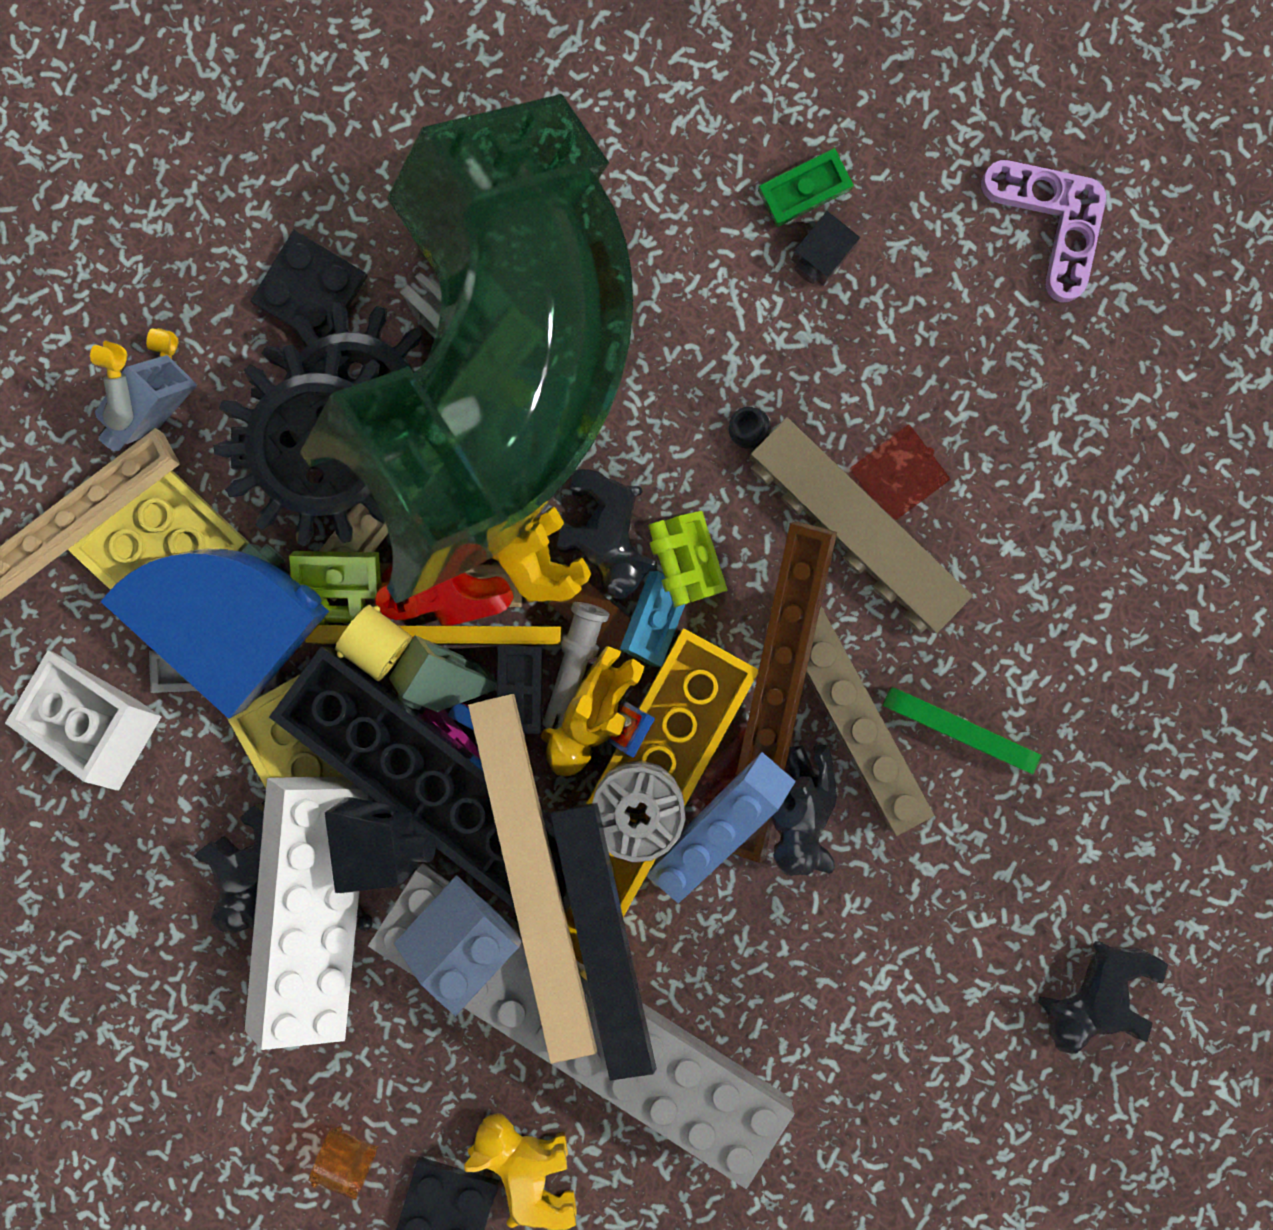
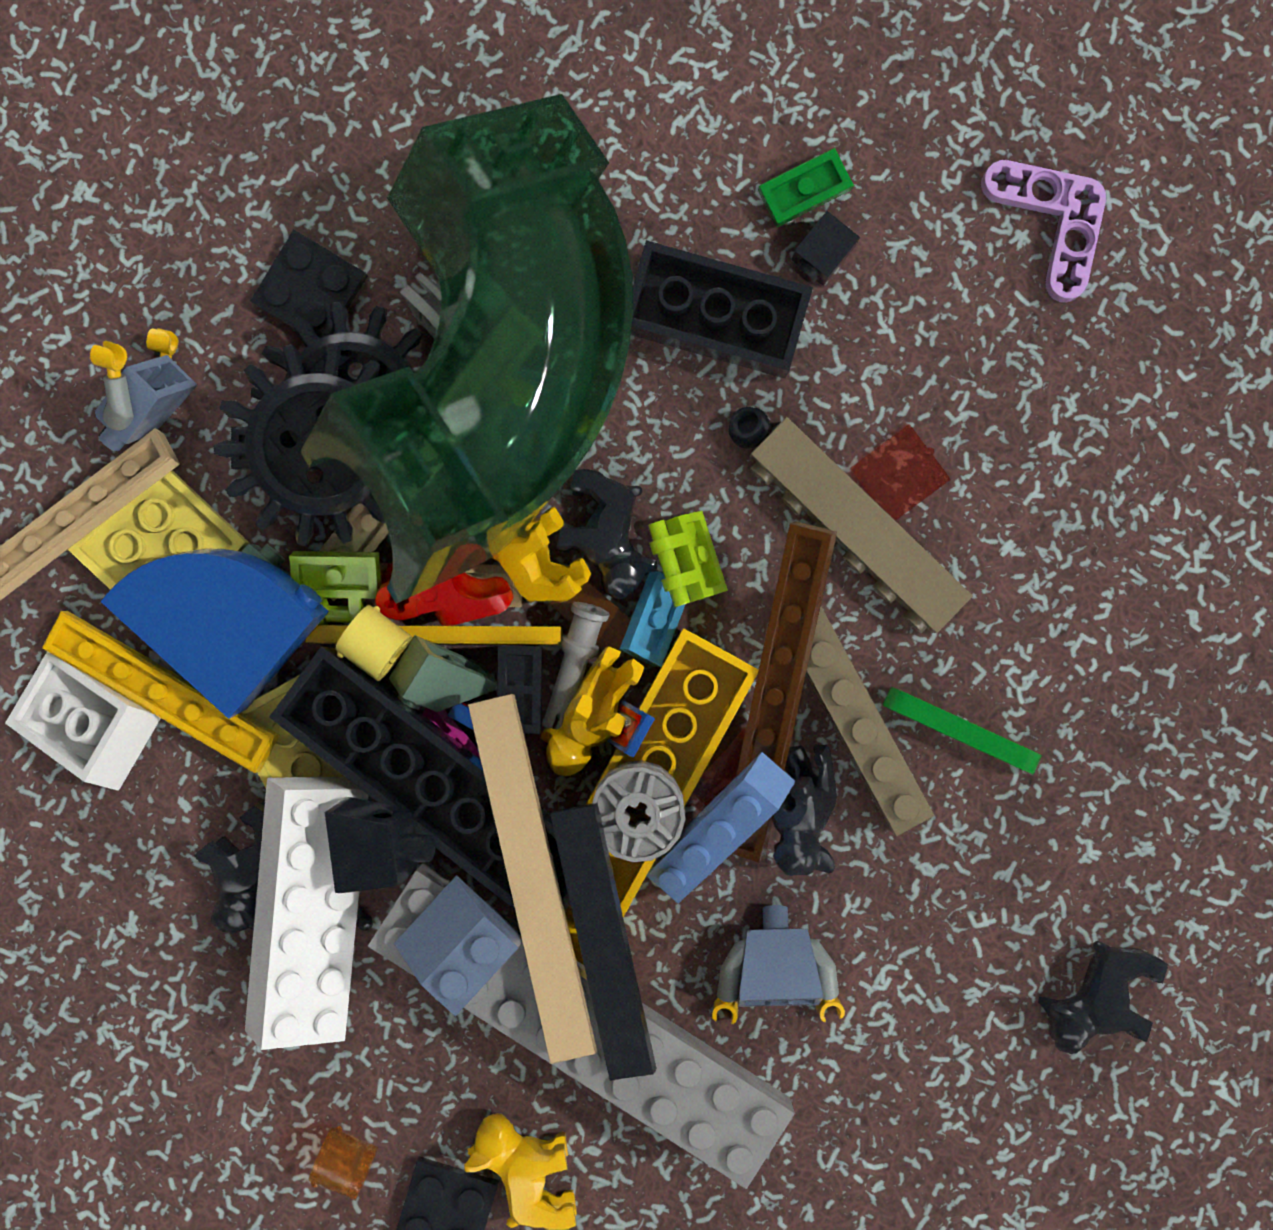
(159, 691): none -> yellow tile
(718, 309): none -> black brick
(777, 969): none -> sand blue torso

